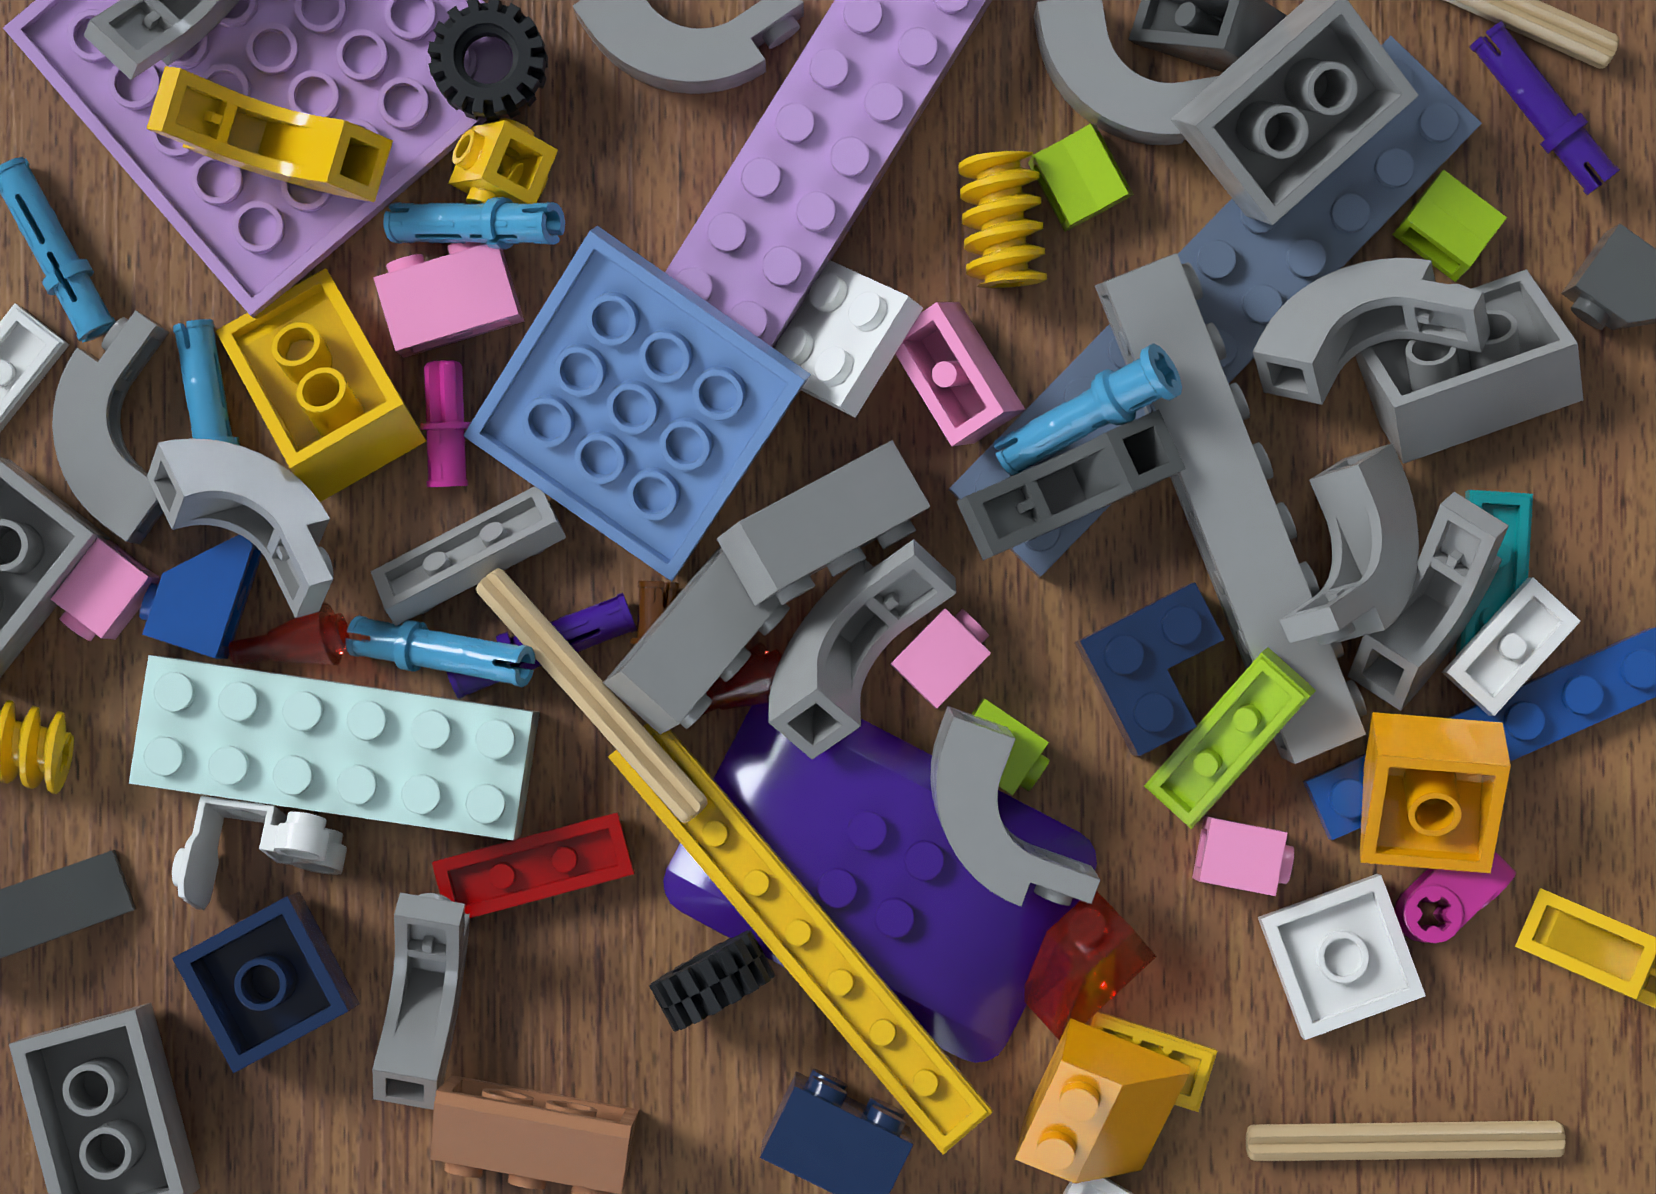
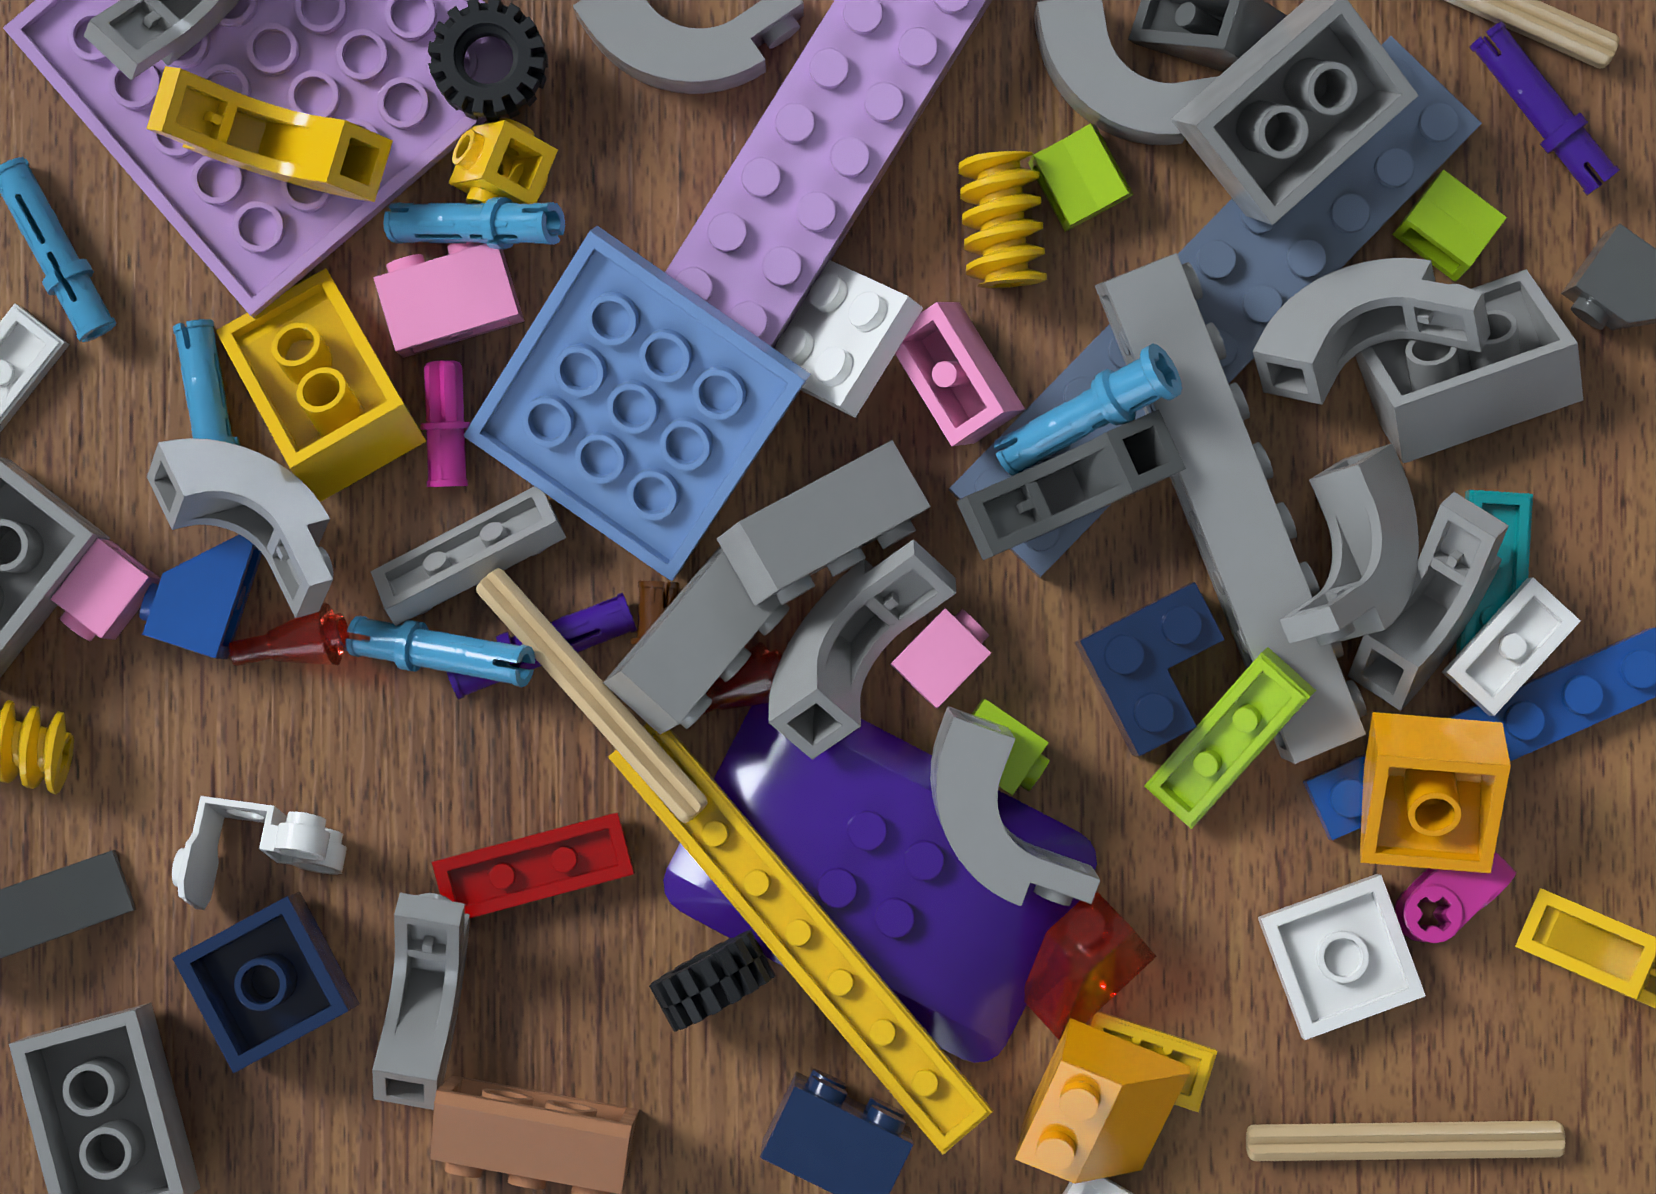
(90, 433): light grey arch -> none
(334, 747): light aqua brick -> none
(1242, 856): bright pink brick -> none

